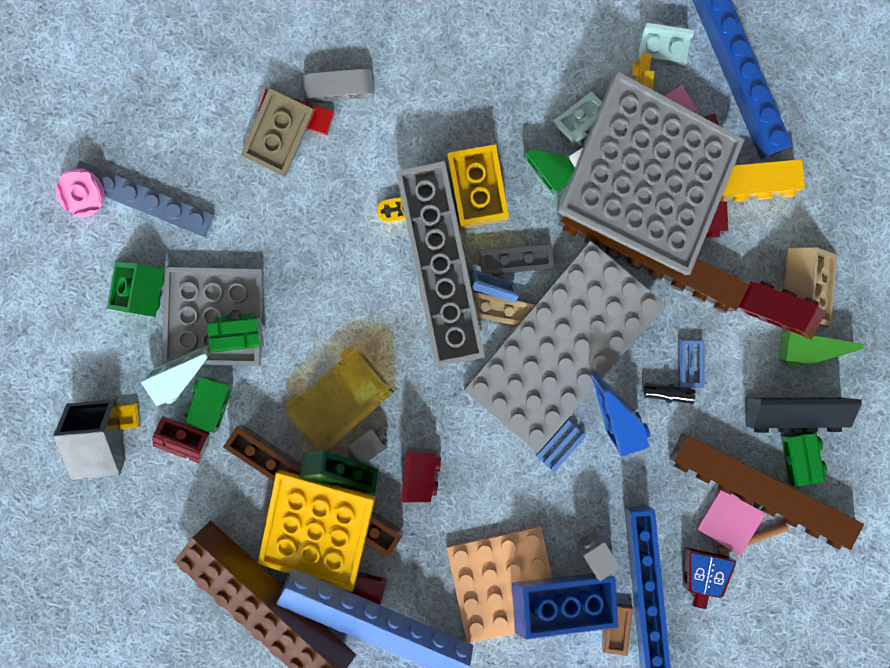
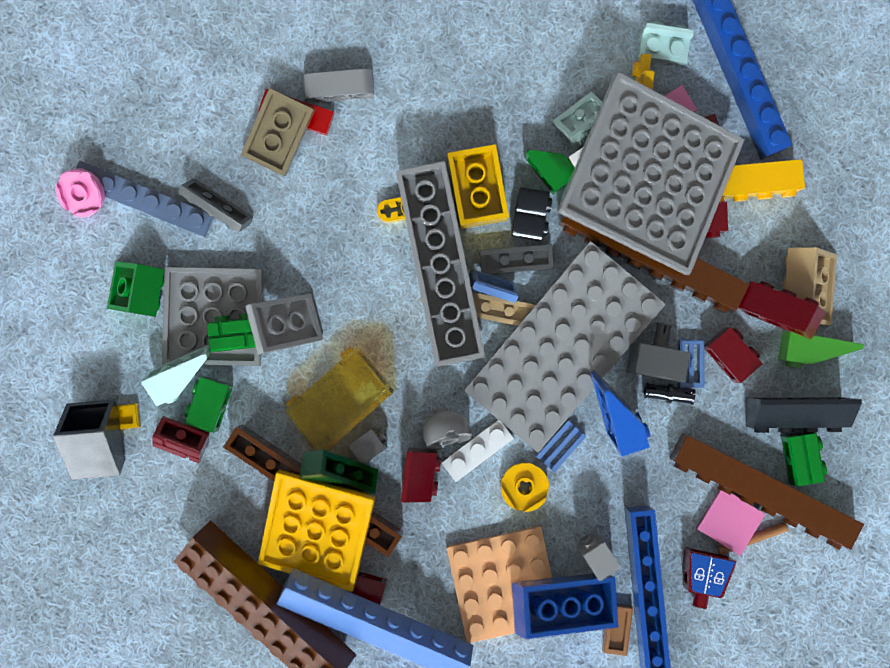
(215, 205): none -> dark grey plate
(284, 323): none -> light grey plate
(445, 428): none -> light grey cylinder
(477, 450): none -> white plate
(519, 499): none -> yellow plate
(530, 214): none -> black brick
(658, 359): none -> dark grey brick
(733, 354): none -> dark red brick

